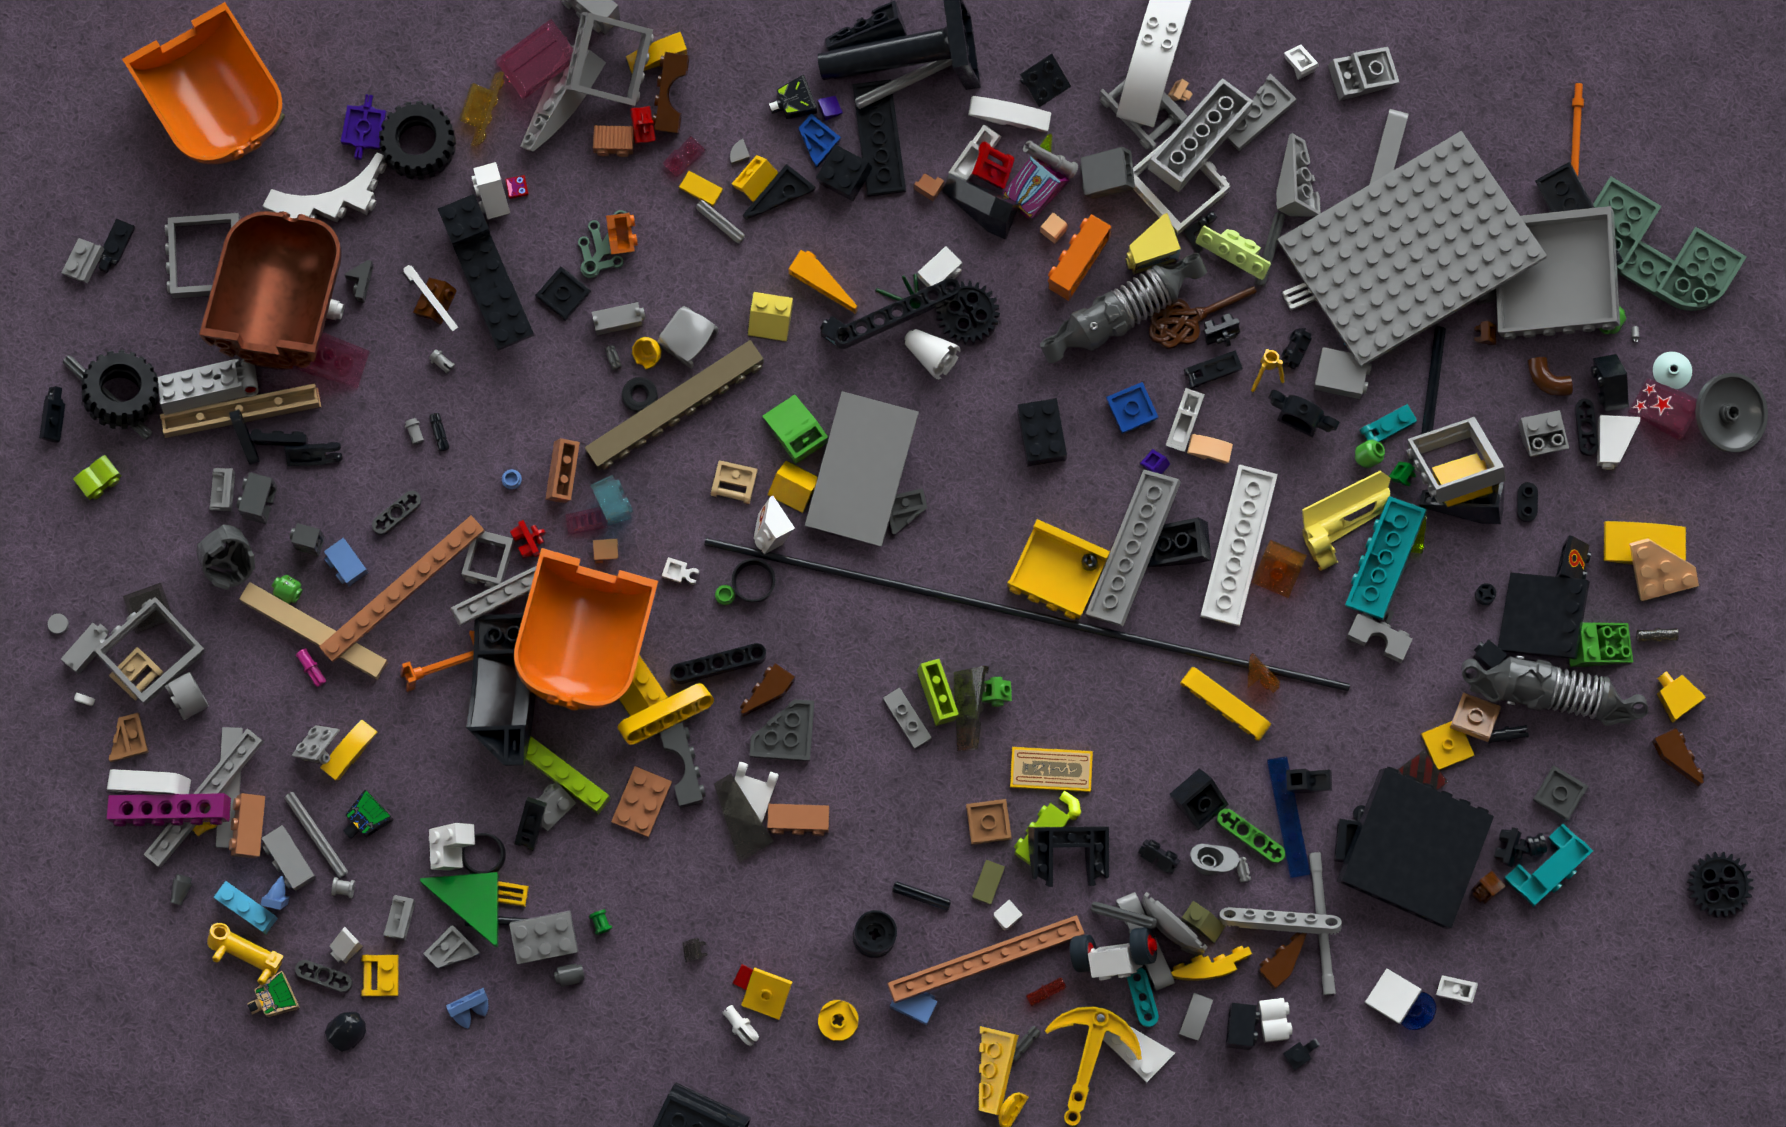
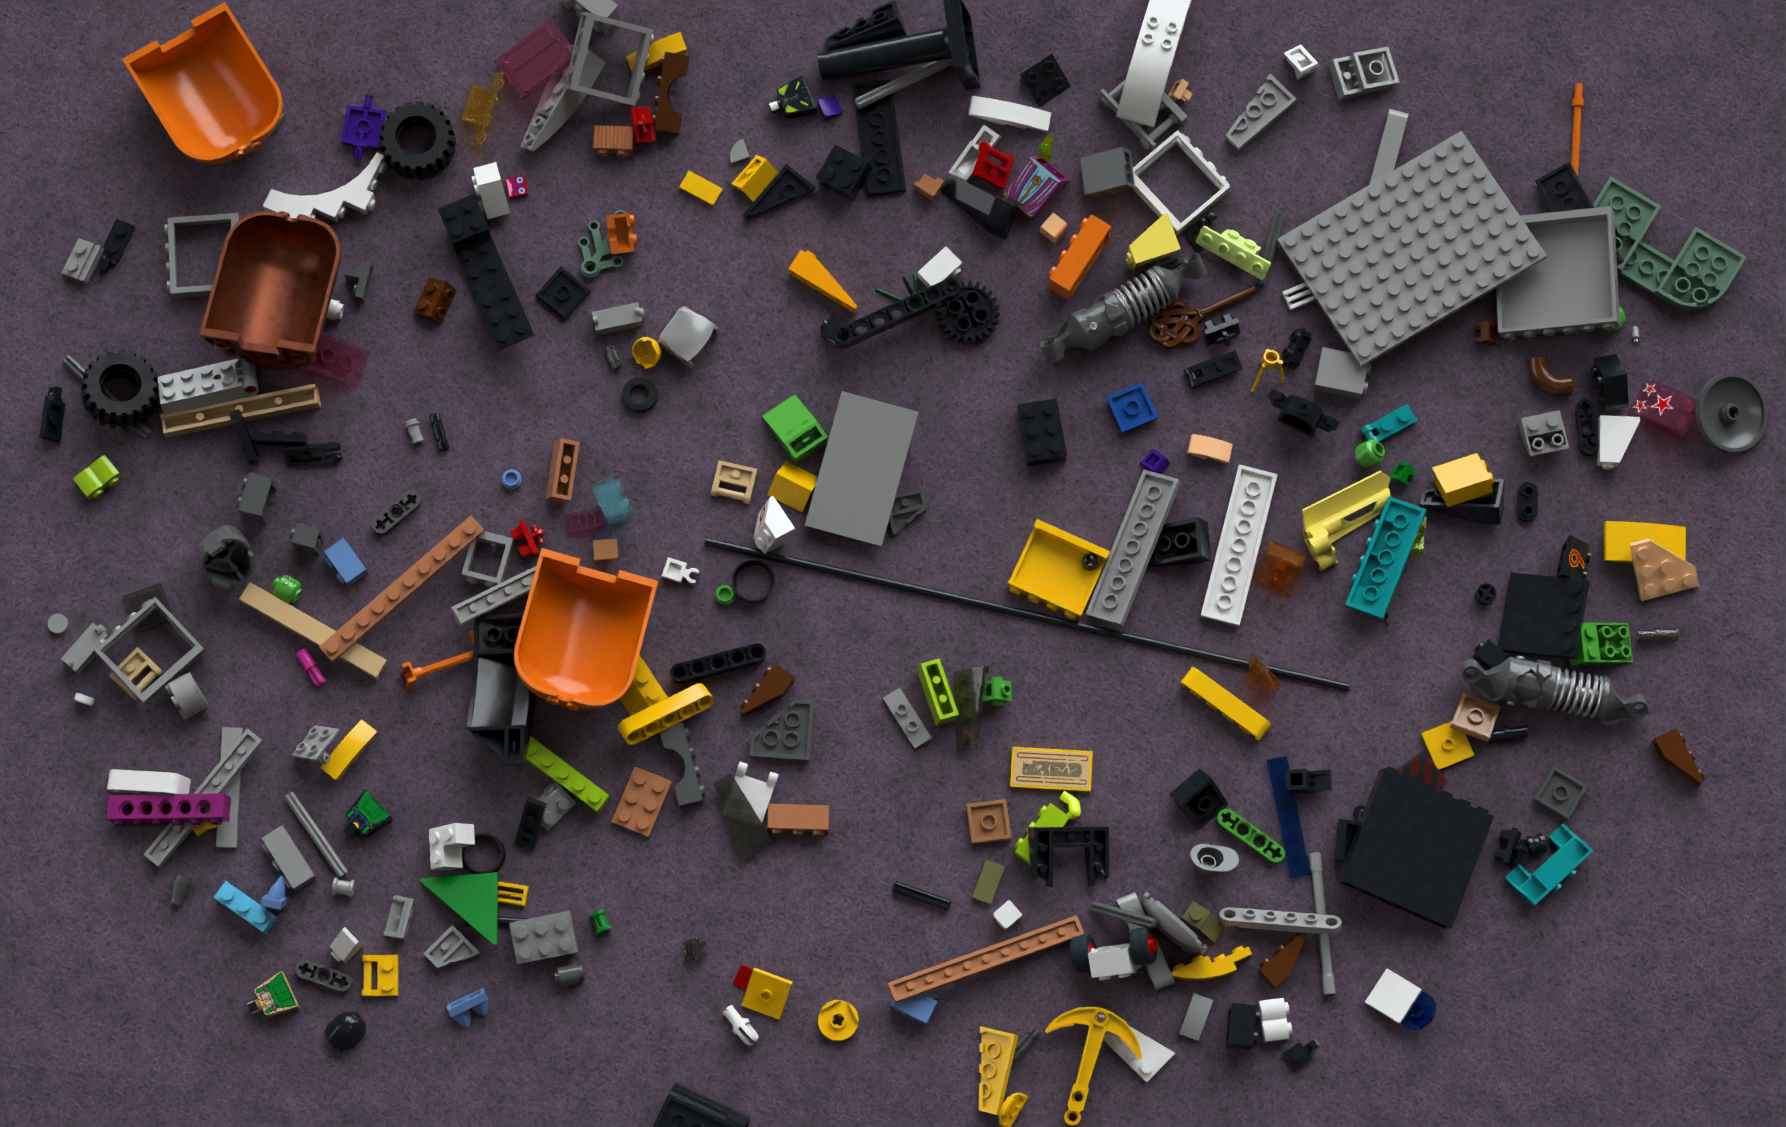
(128, 738): medium nougat wing -> none
(222, 489): light grey hinge -> none
(224, 941): yellow piece -> none
(247, 825): nougat brick -> none
(413, 275): white piece -> none
(440, 360): light grey pin -> none
(674, 405): dark tan brick -> none
(684, 156): clear pink slope -> none
(720, 221): light grey axle -> none
(770, 316): light yellow slope -> none
(818, 139): blue wing -> none
(886, 931): black wheel -> none
(933, 352): white cone -> none
(1046, 991): clear red axle -> none
(1057, 163): light grey pin -> none
(1143, 1007): teal plate -> none
(1153, 851): black hinge -> none
(1185, 419): white slope -> none
(1200, 135): light grey brick -> none
(1243, 870): light grey piece -> none
(1294, 188): light grey wedge -> none
(1396, 642): light grey arch -> none
(1433, 380): black axle -> none
(1449, 435): light grey window -> none
(1457, 989): white slope -> none
(1487, 888): reddish brown slope -> none
(1665, 376): light aqua dish -> none
(1678, 695): yellow torso -> none
(1716, 867): black gear -> none

